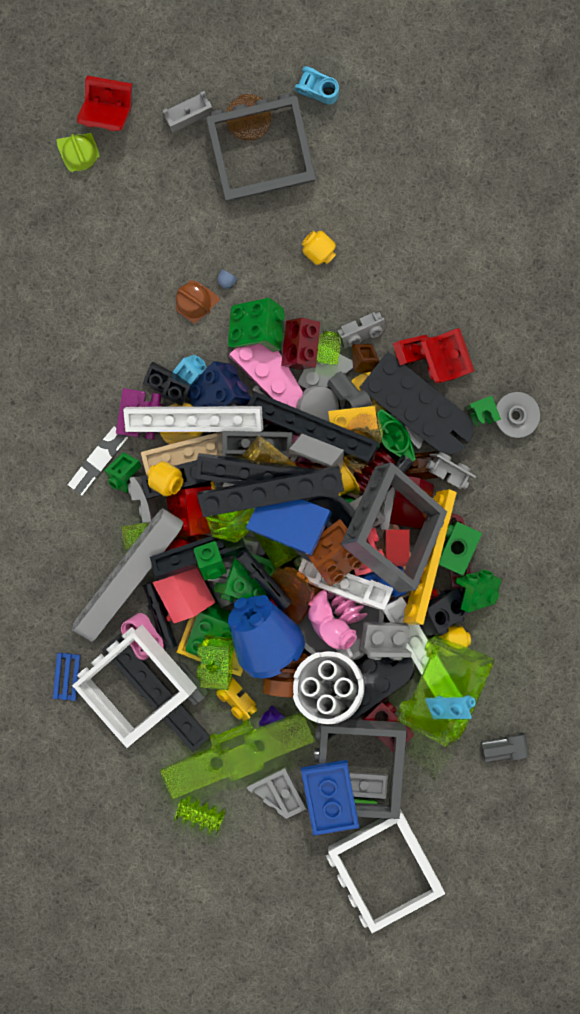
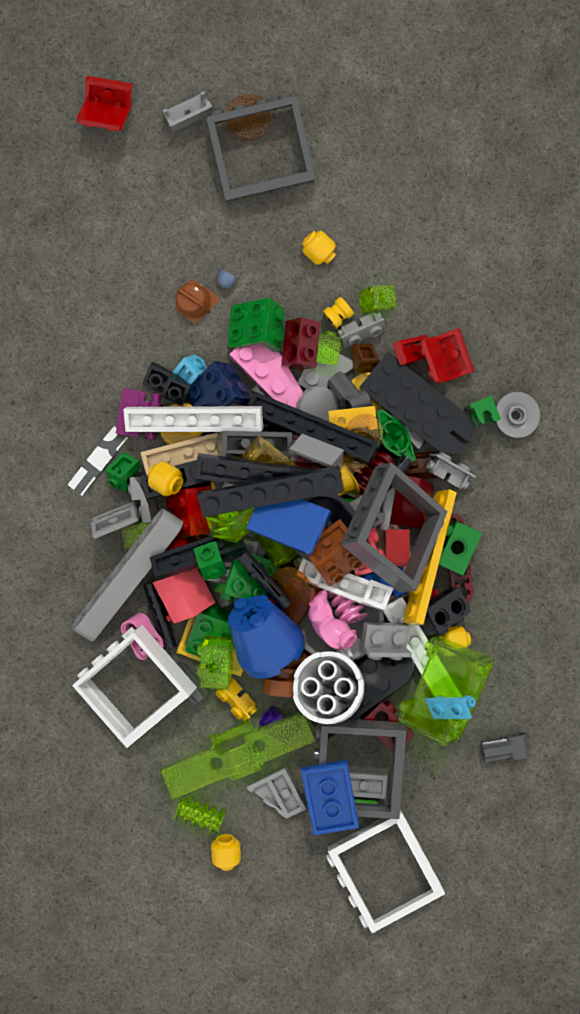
(64, 696): blue tile -> none
(78, 151): lime piece -> none
(114, 519): none -> light grey slope
(156, 694): black plate -> none
(225, 852): none -> yellow head
(313, 83): medium azure piece -> none
(338, 312): none -> yellow wheel
(377, 298): none -> clear neon green bracket
(480, 590): green bracket -> none

